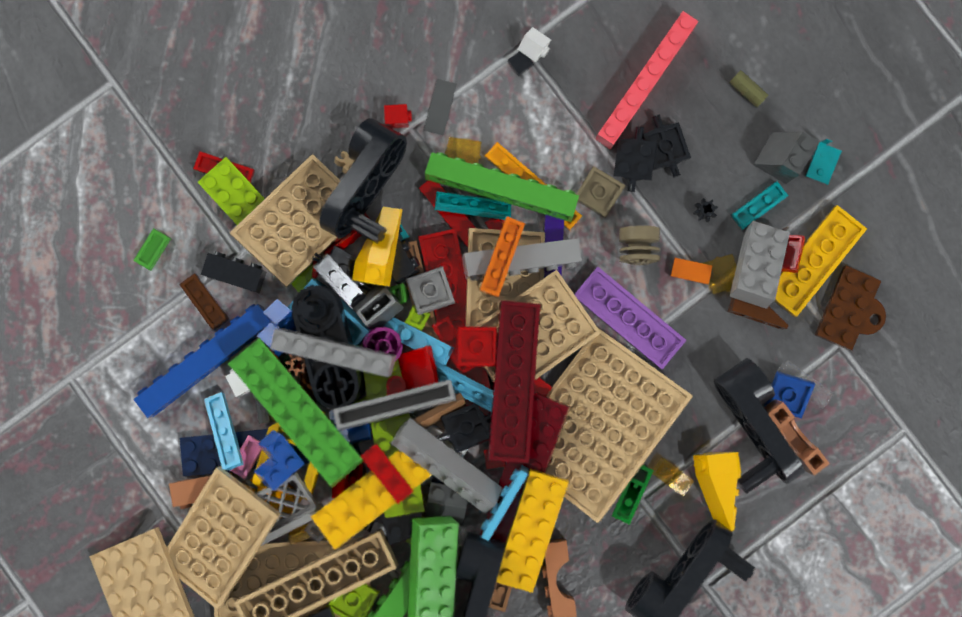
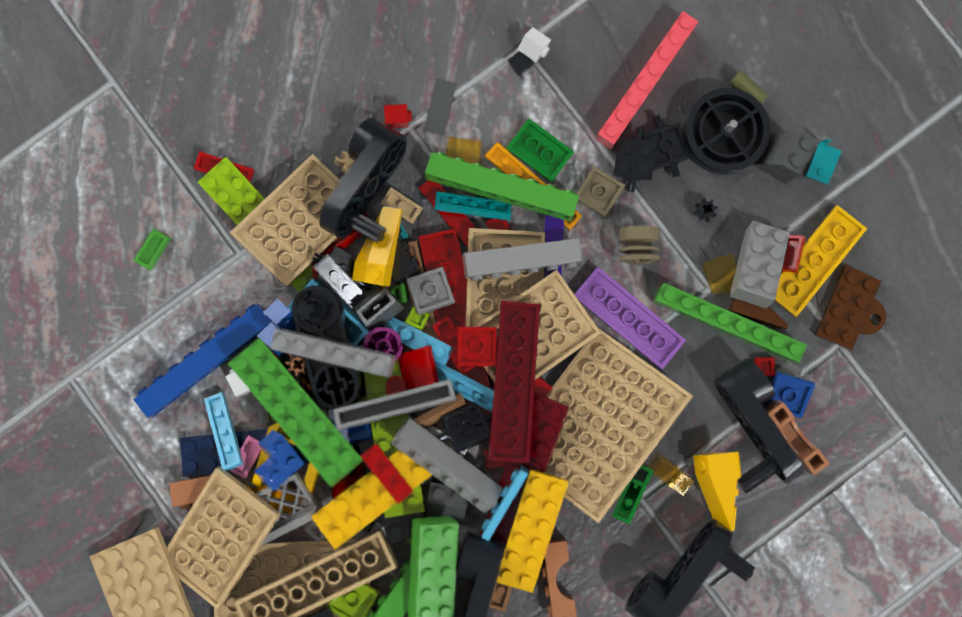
(204, 301): reddish brown tile -> none
(234, 272): black brick -> none
(298, 534): clear yellow tile -> none
(410, 209): none -> tan plate
(502, 257): orange plate -> none
(540, 150): none -> green plate
(691, 271): orange tile -> none
(726, 131): none -> black wheel
(729, 323): none -> bright green brick
(759, 205): teal tile -> none
(766, 364): none -> red tile

